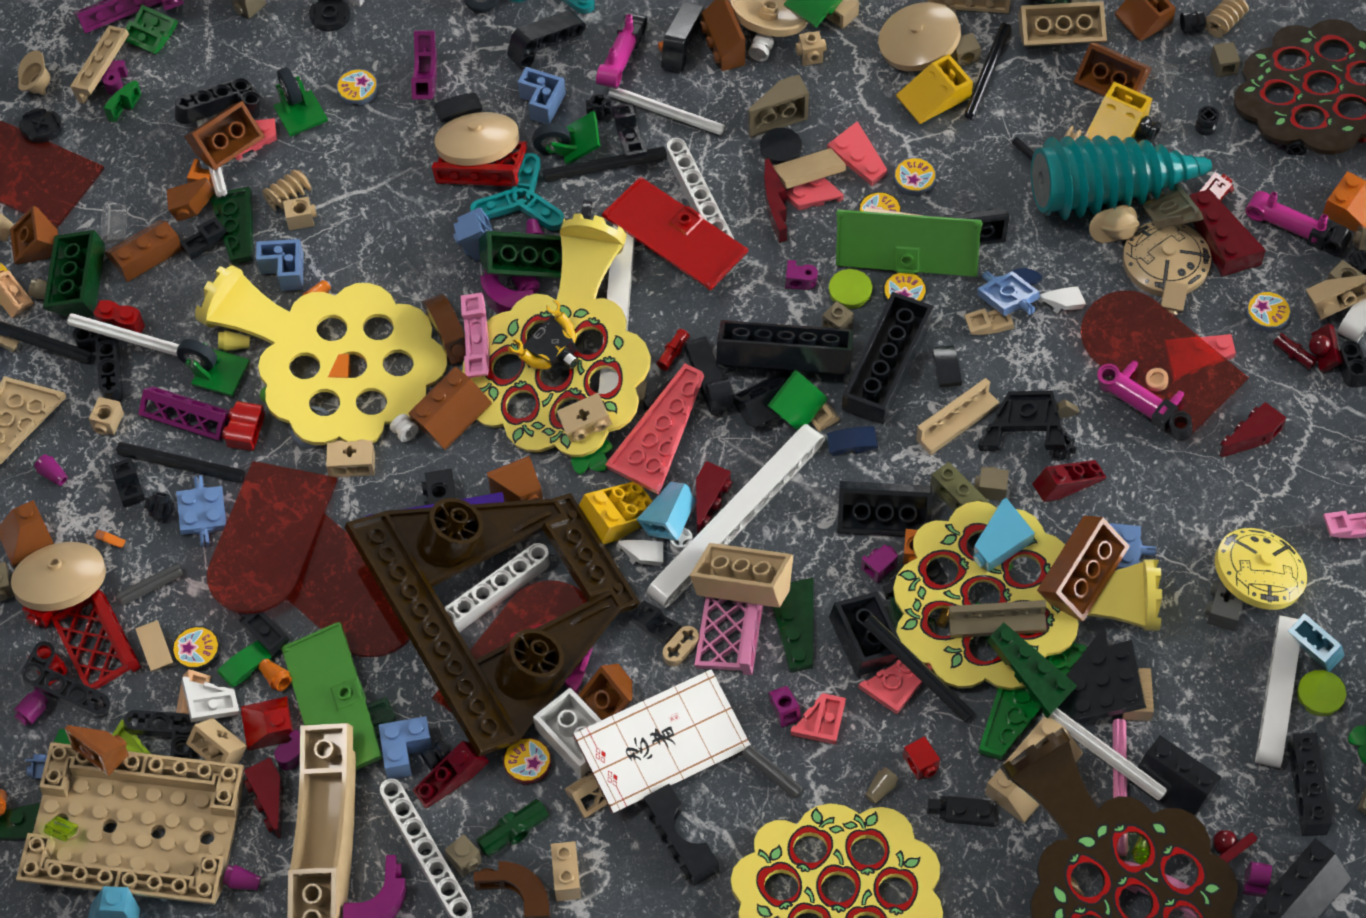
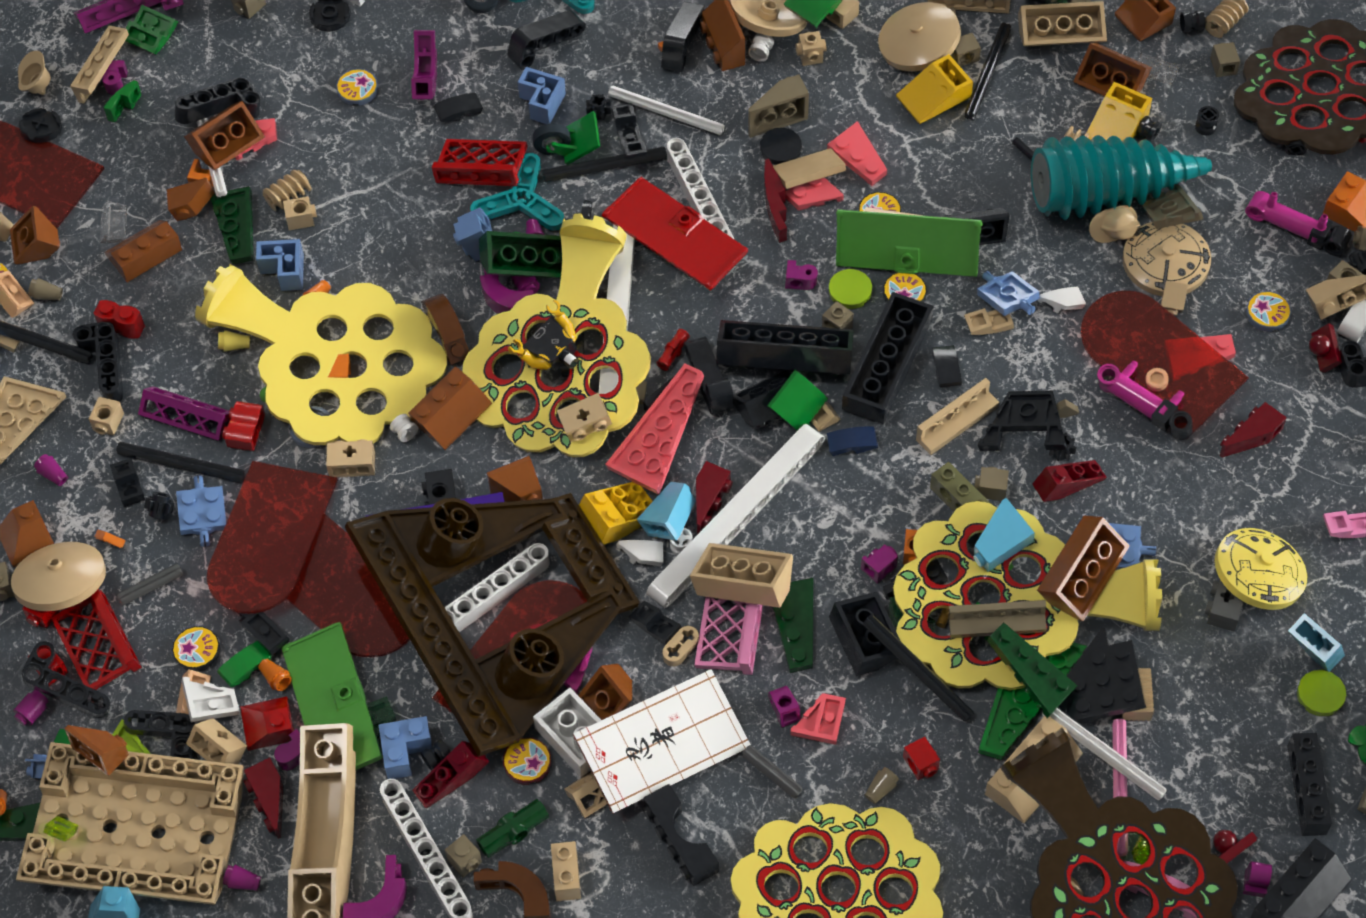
(74, 274): dark green slope -> none
(122, 334): white axle -> none
(154, 645): tan slope -> none
(208, 235): black slope -> none
(212, 368): green plate -> none
(302, 108): green plate -> none
(476, 335): bright pink slope -> none
(477, 138): tan dish -> none
(593, 461): green plate -> none
(627, 39): dark pink piece -> none
(883, 507): black slope -> none
(892, 686): coral wing -> none
(915, 176): tile -> none
(963, 810): black hinge -> none
(1029, 275): dark blue tile -> none
(1186, 779): black slope -> none
(1219, 185): bracket -> none
(1229, 241): dark red wedge -> none
(1278, 695): white beam -> none
(1295, 351): dark red pin -> none

